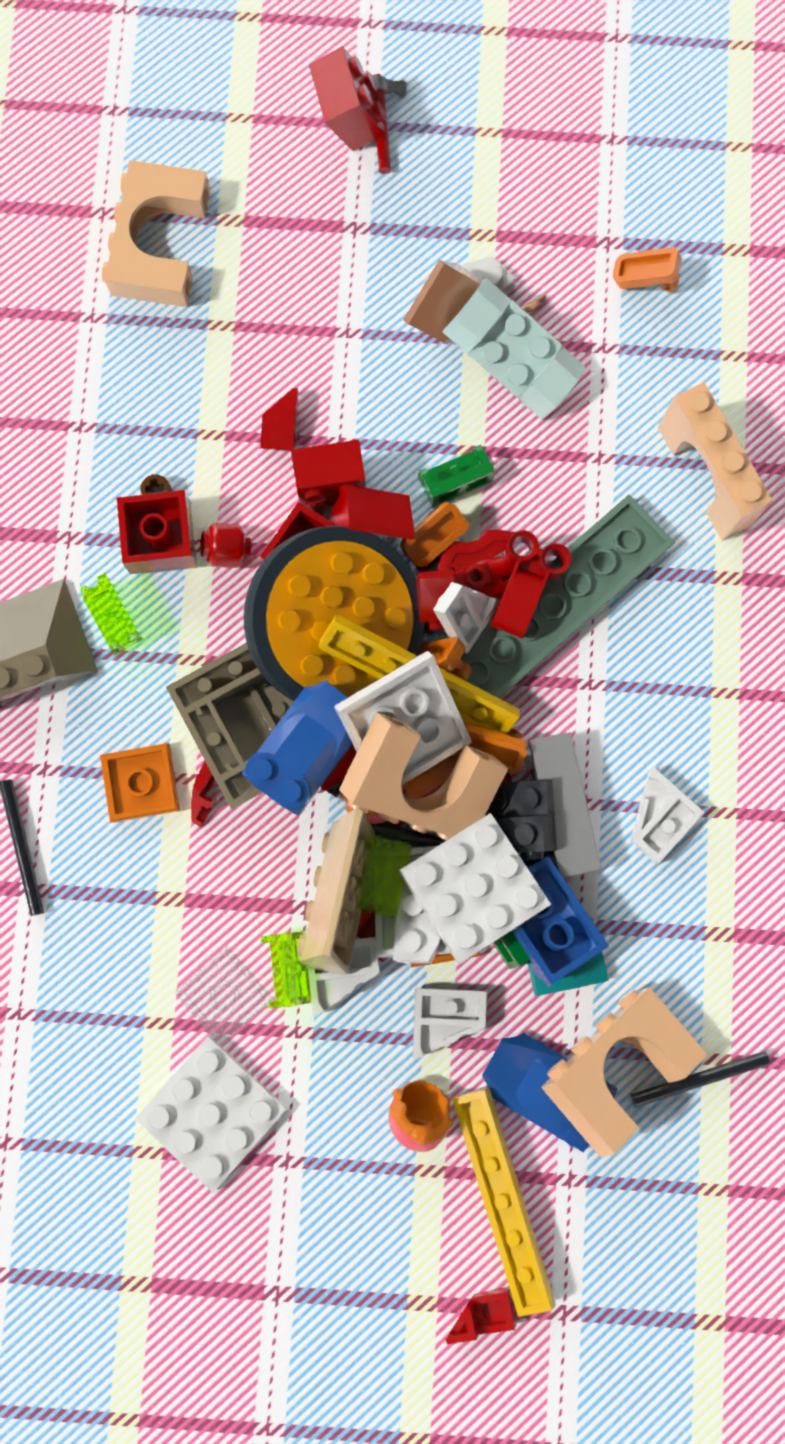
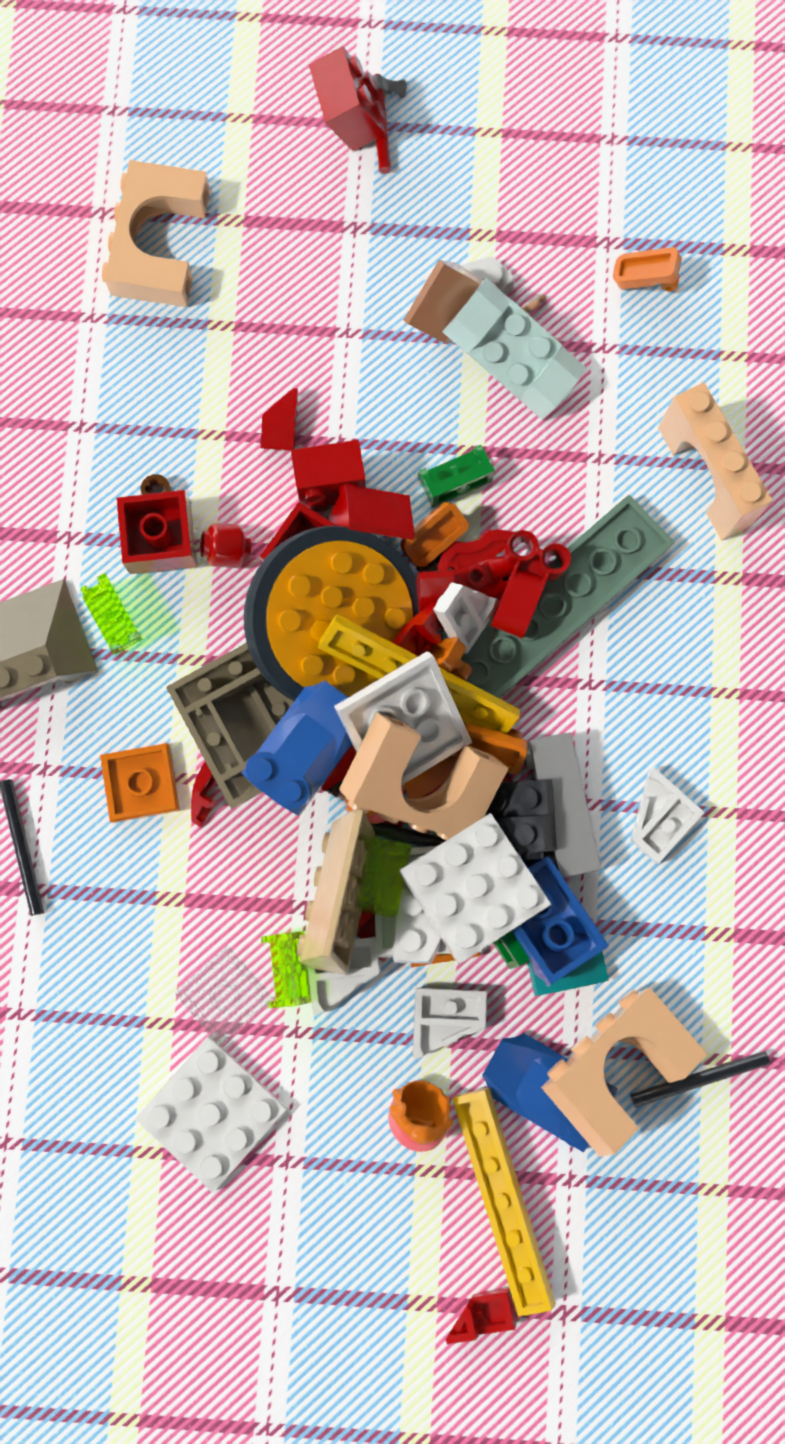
(419, 632): none -> red slope

